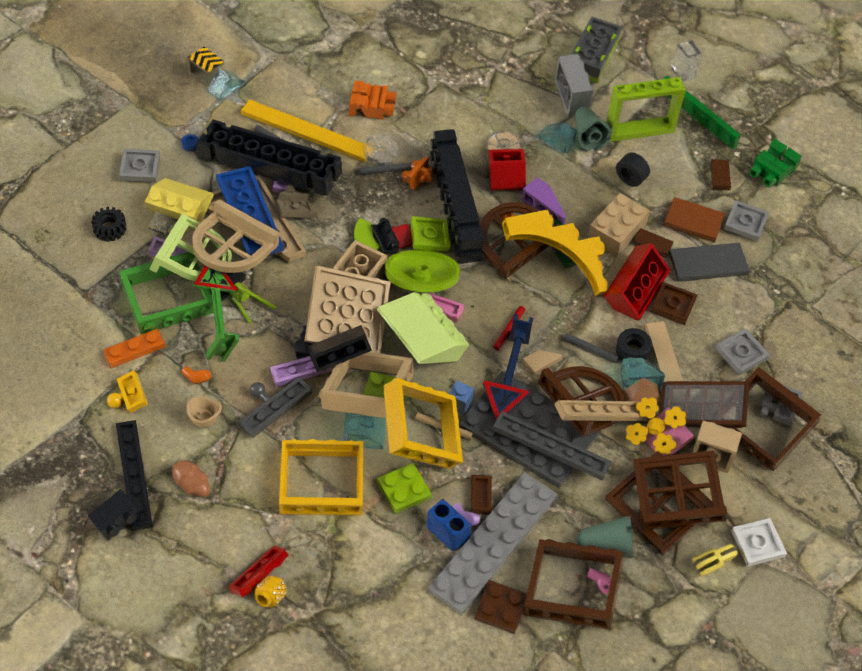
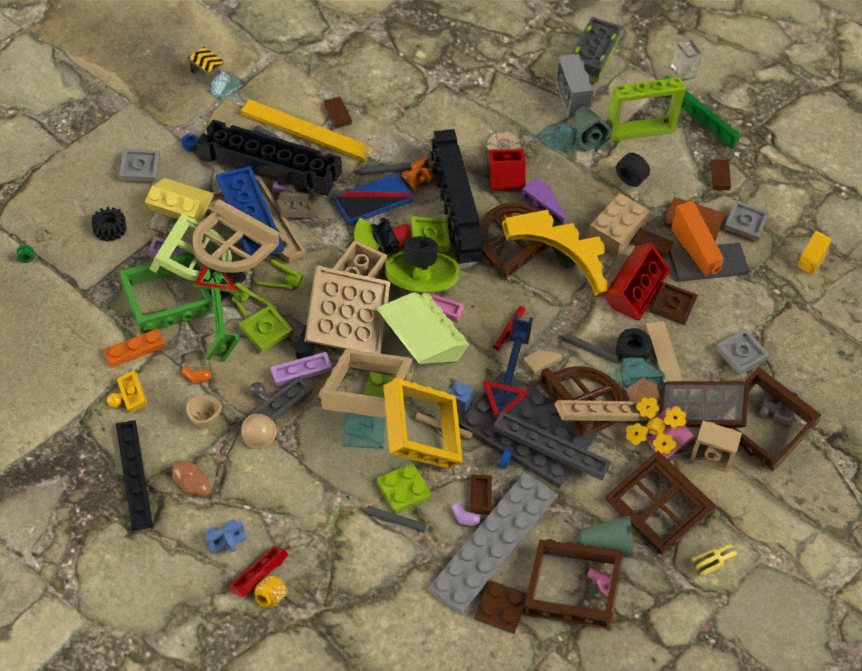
(25, 254): none -> green bush
(114, 514): black brick -> none
(232, 533): none -> medium blue hips
(258, 431): none -> tan helmet
(266, 328): none -> lime plate
(292, 278): none -> lime plant
(321, 505): yellow window -> none
(338, 112): none -> reddish brown tile
(339, 348): black brick -> none
(372, 100): orange hips -> none
(373, 198): none -> tile
(396, 518): none -> dark grey bar
(420, 251): none -> black tyre
(450, 537): blue piece -> none
(505, 458): none -> blue tile
(683, 517): reddish brown window -> none
(696, 238): none -> orange slope
(758, 542): white plate -> none
(770, 165): green hips -> none
(814, 253): none -> yellow slope

